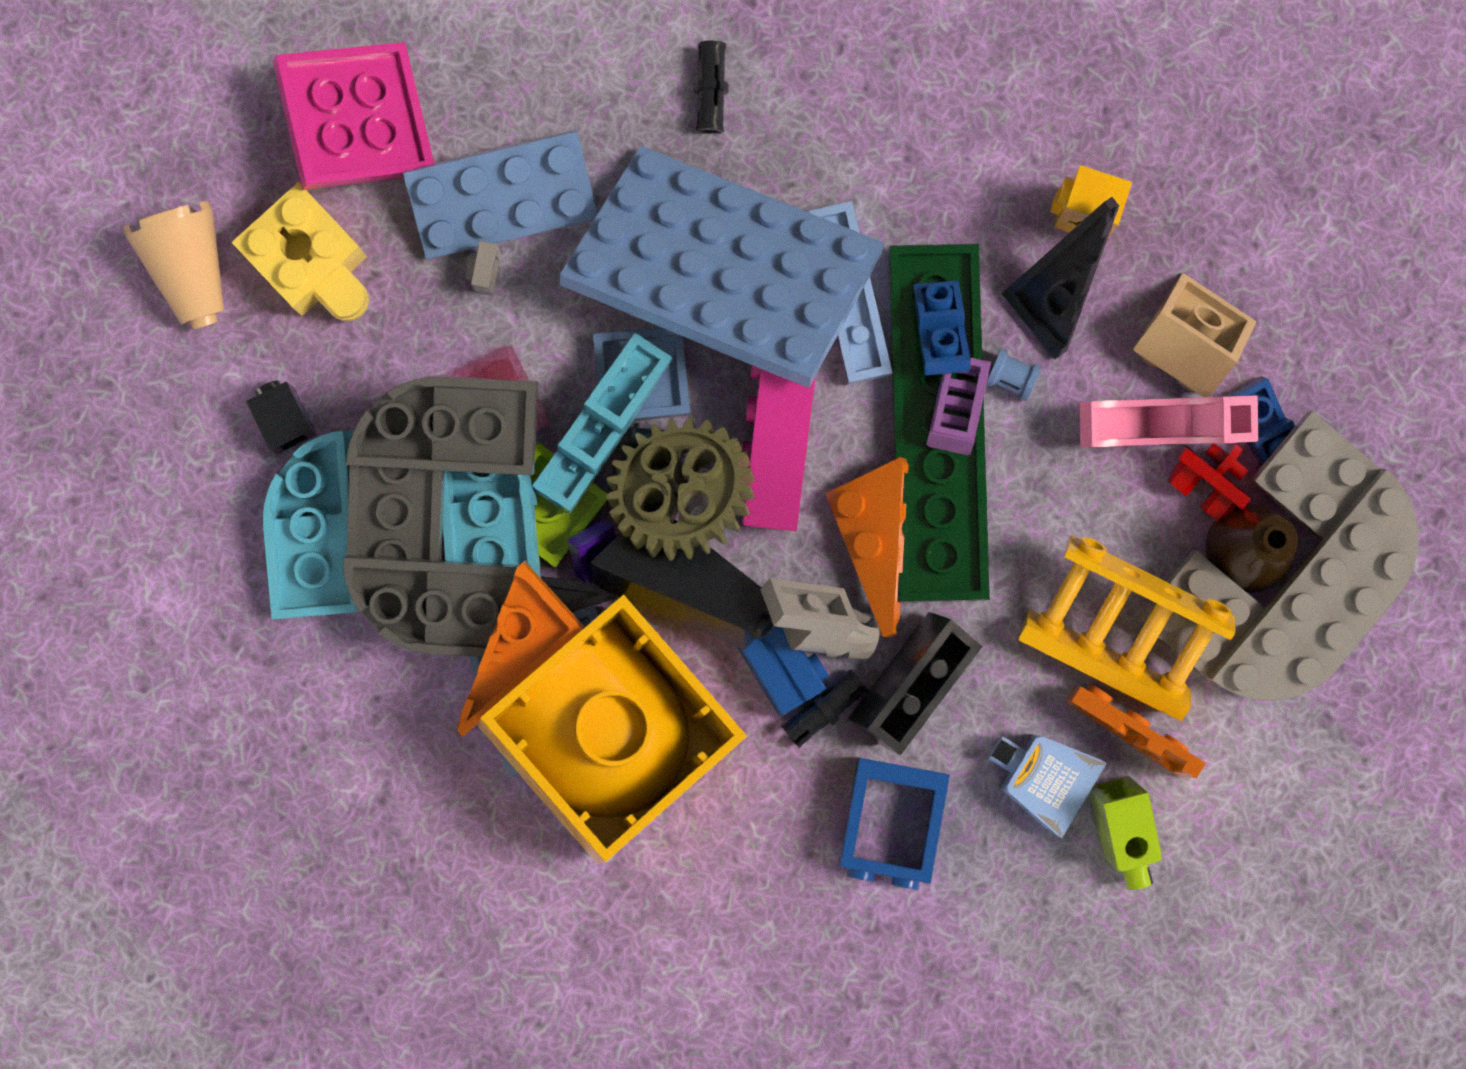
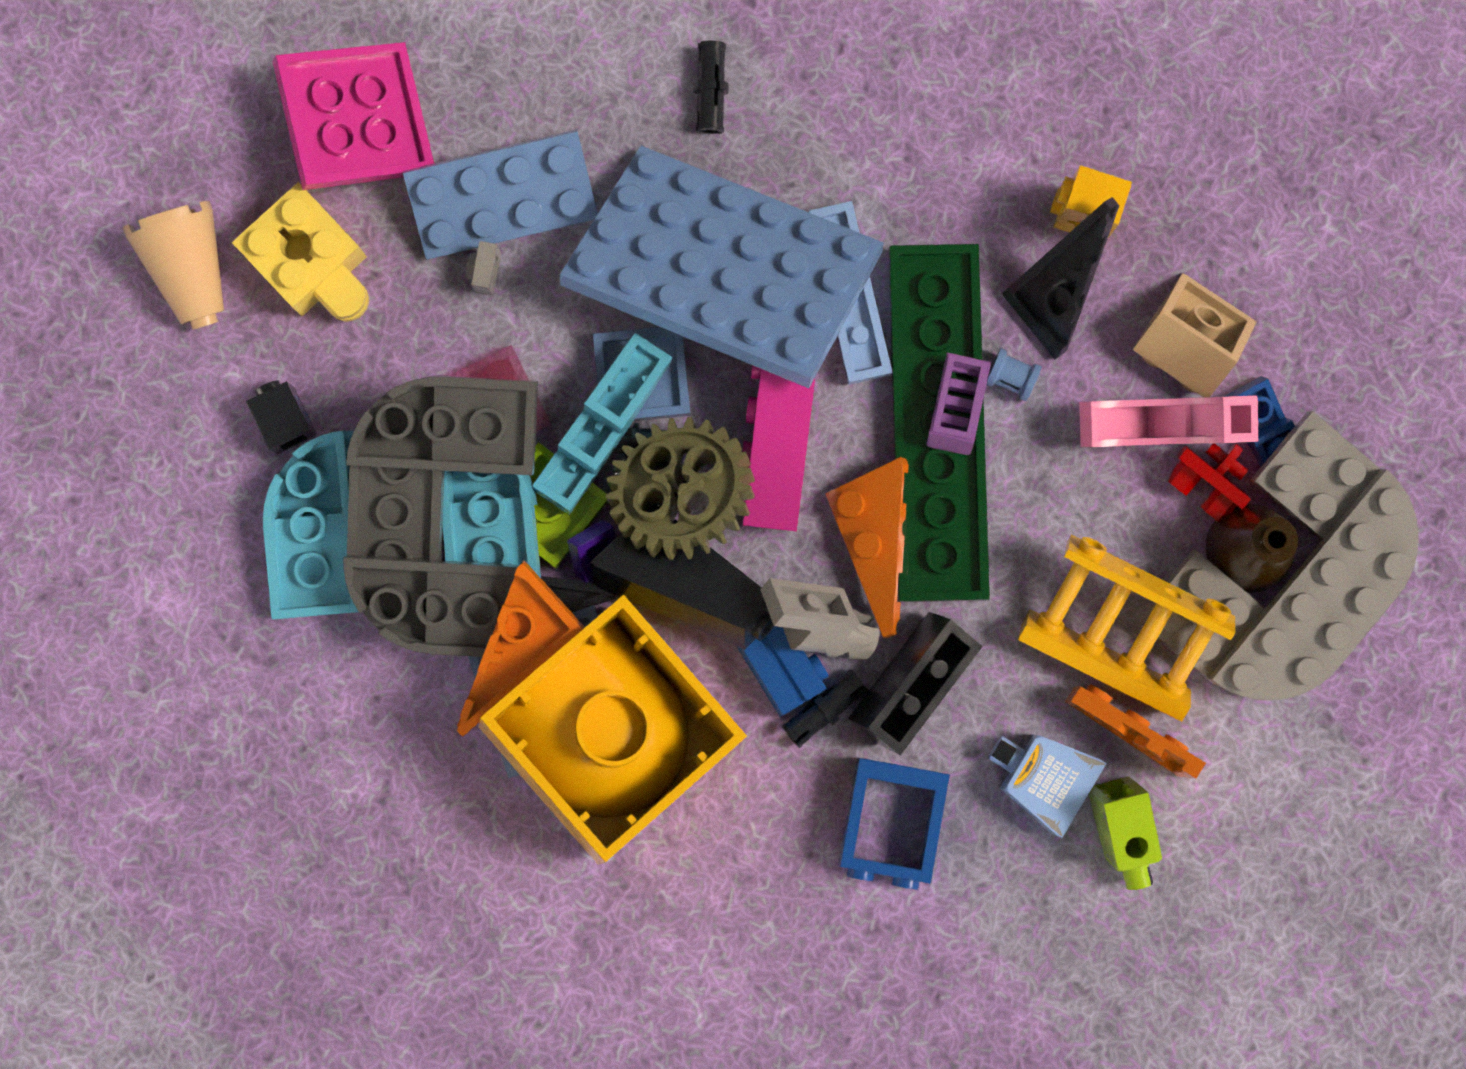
(941, 327): blue slope -> none

